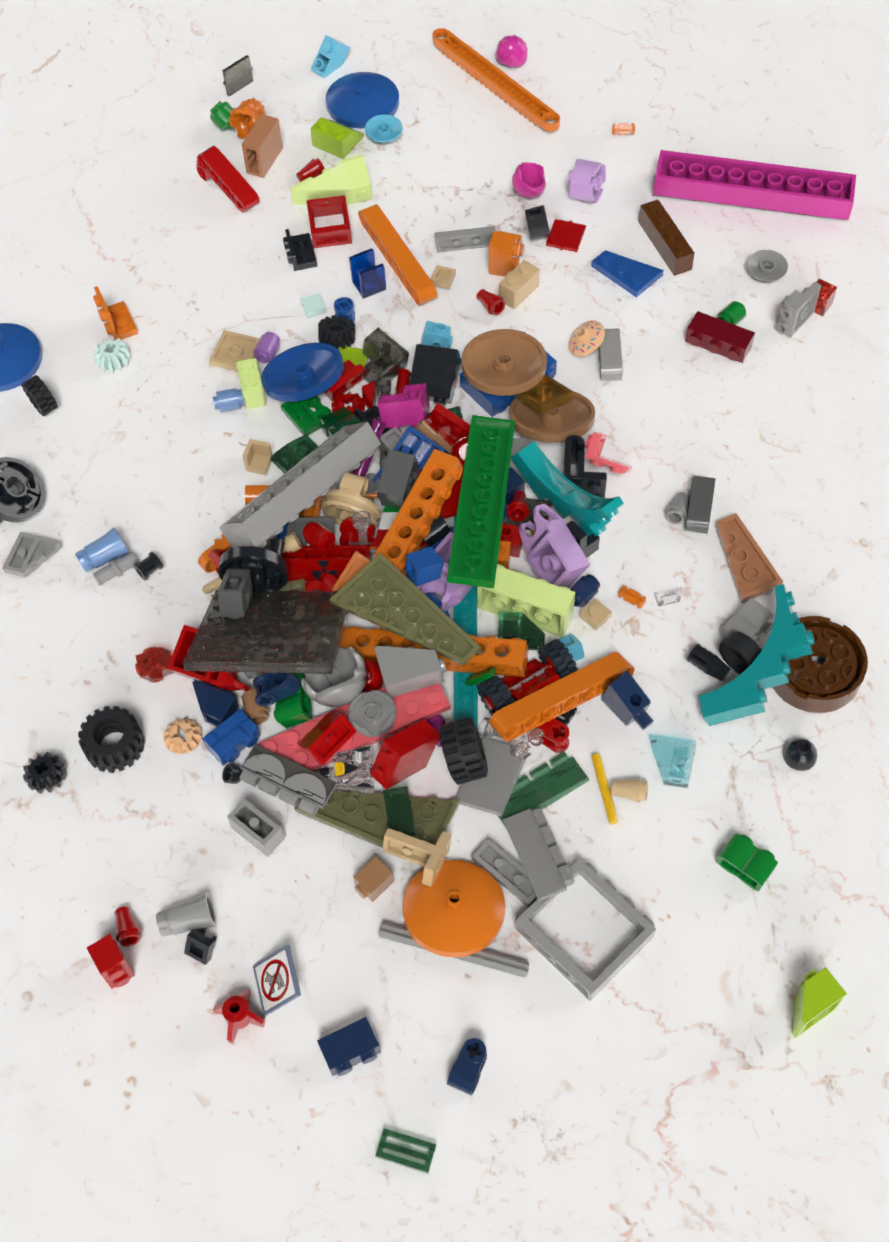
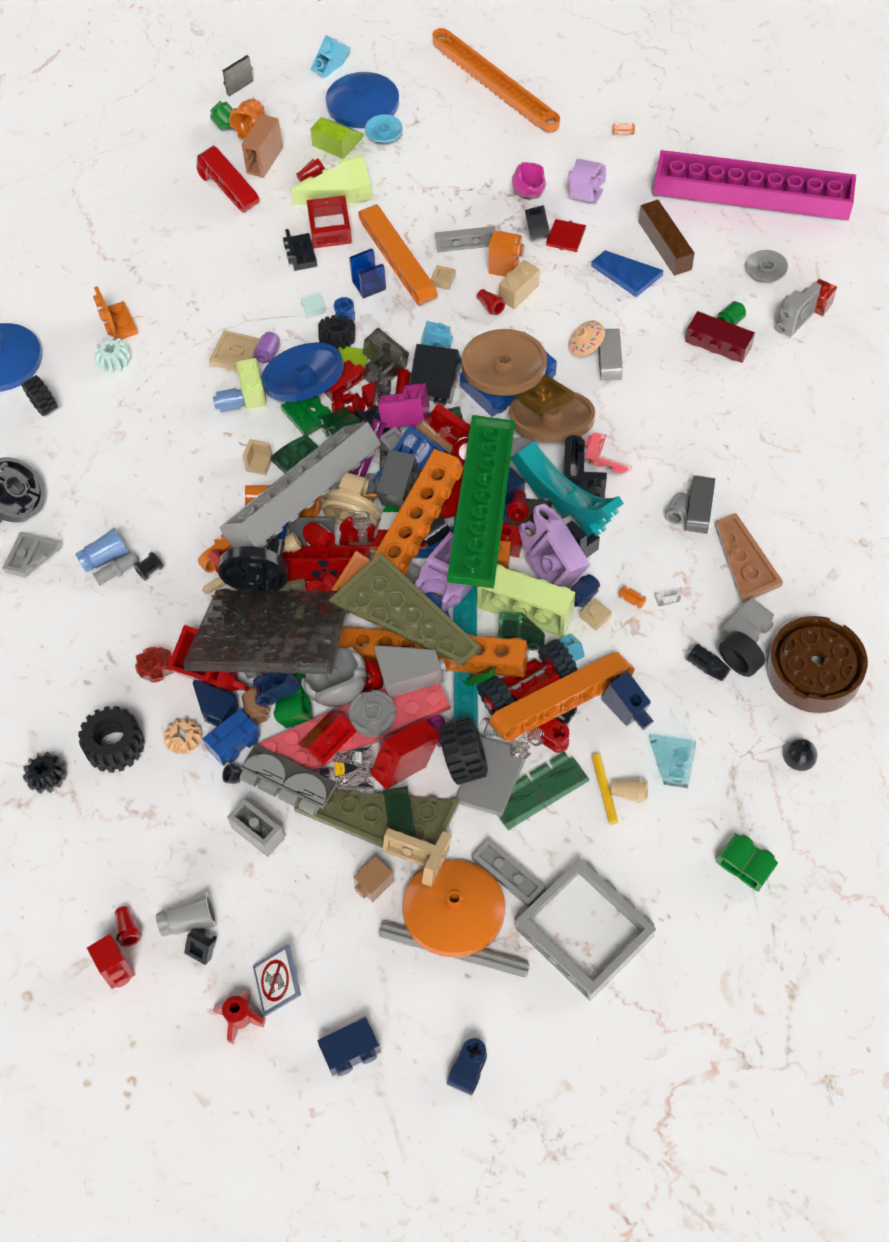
(235, 593): dark grey brick -> none
(401, 1161): clear green tile -> none
(424, 566): blue brick -> none
(511, 51): dark pink hair -> none
(539, 853): light grey windscreen -> none
(771, 668): teal arch -> none
(816, 999): lime slope -> none

